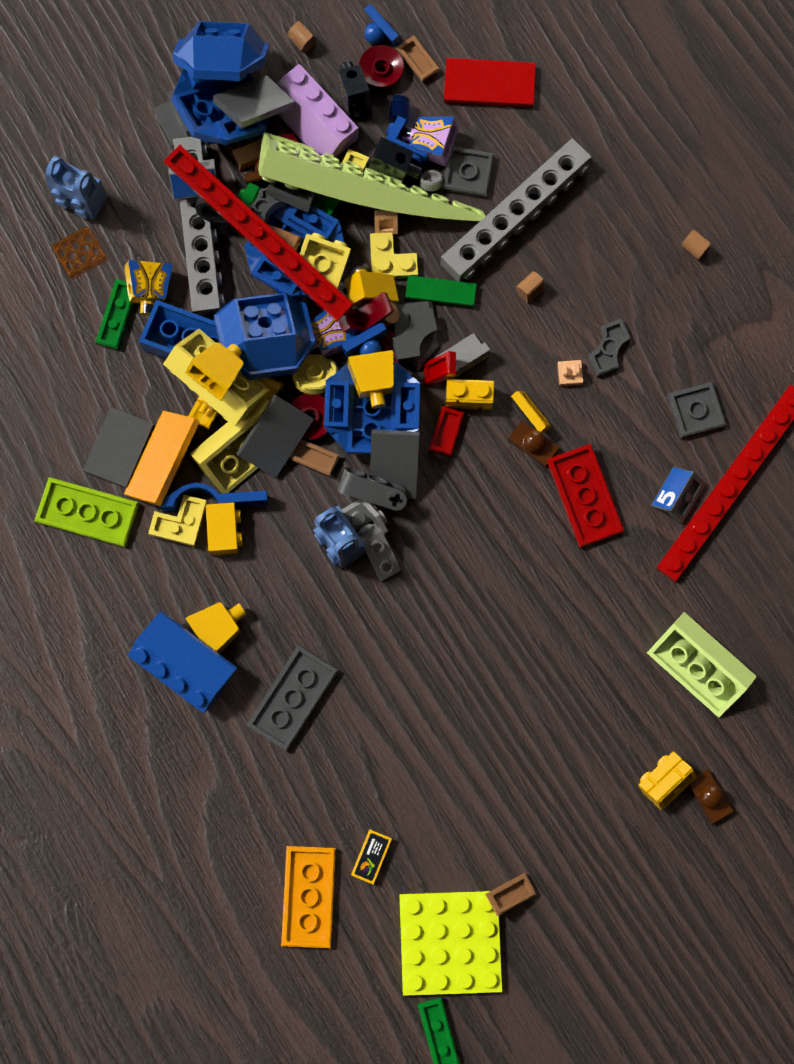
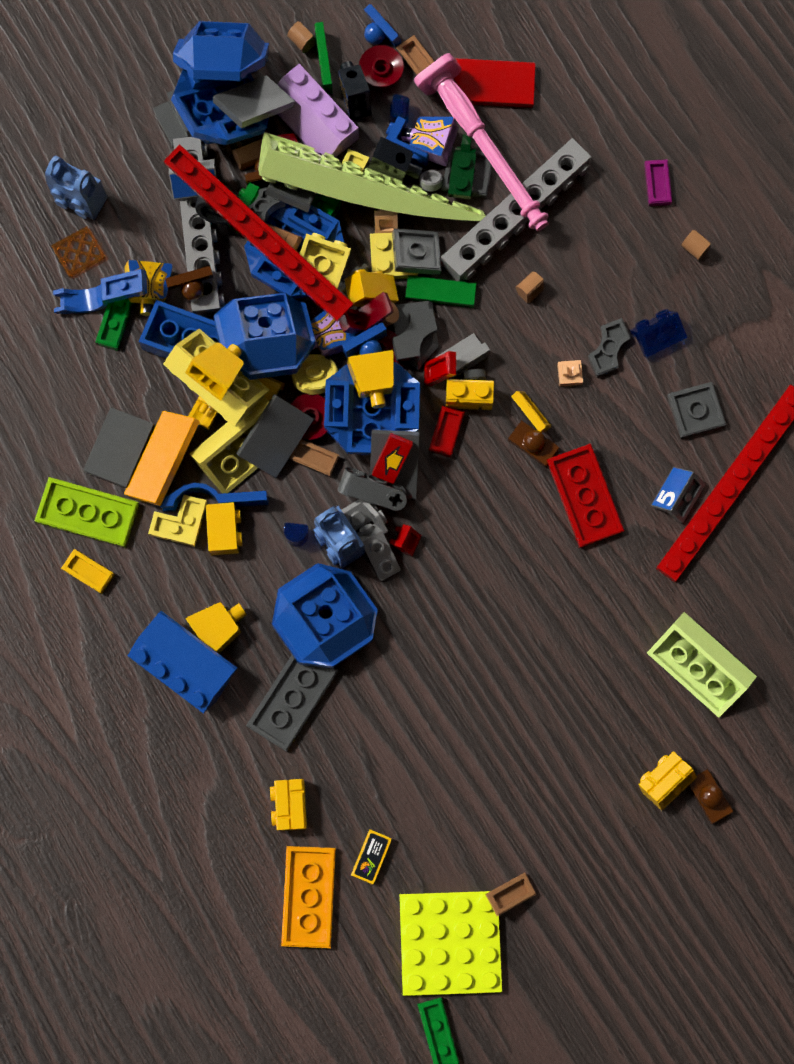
(87, 571): none -> yellow tile
(110, 290): none -> blue piece
(190, 282): none -> reddish brown tile
(289, 804): none -> yellow brick
(296, 533): none -> clear blue brick
(317, 639): none -> blue piece
(323, 57): none -> green tile
(392, 458): none -> red tile
(406, 540): none -> red tile
(416, 251): none -> dark grey tile
(440, 78): none -> bright pink piece
(462, 170): none -> dark green hinge
(474, 374): none -> dark grey tile
(658, 182): none -> magenta tile
(659, 332): none -> clear blue bracket

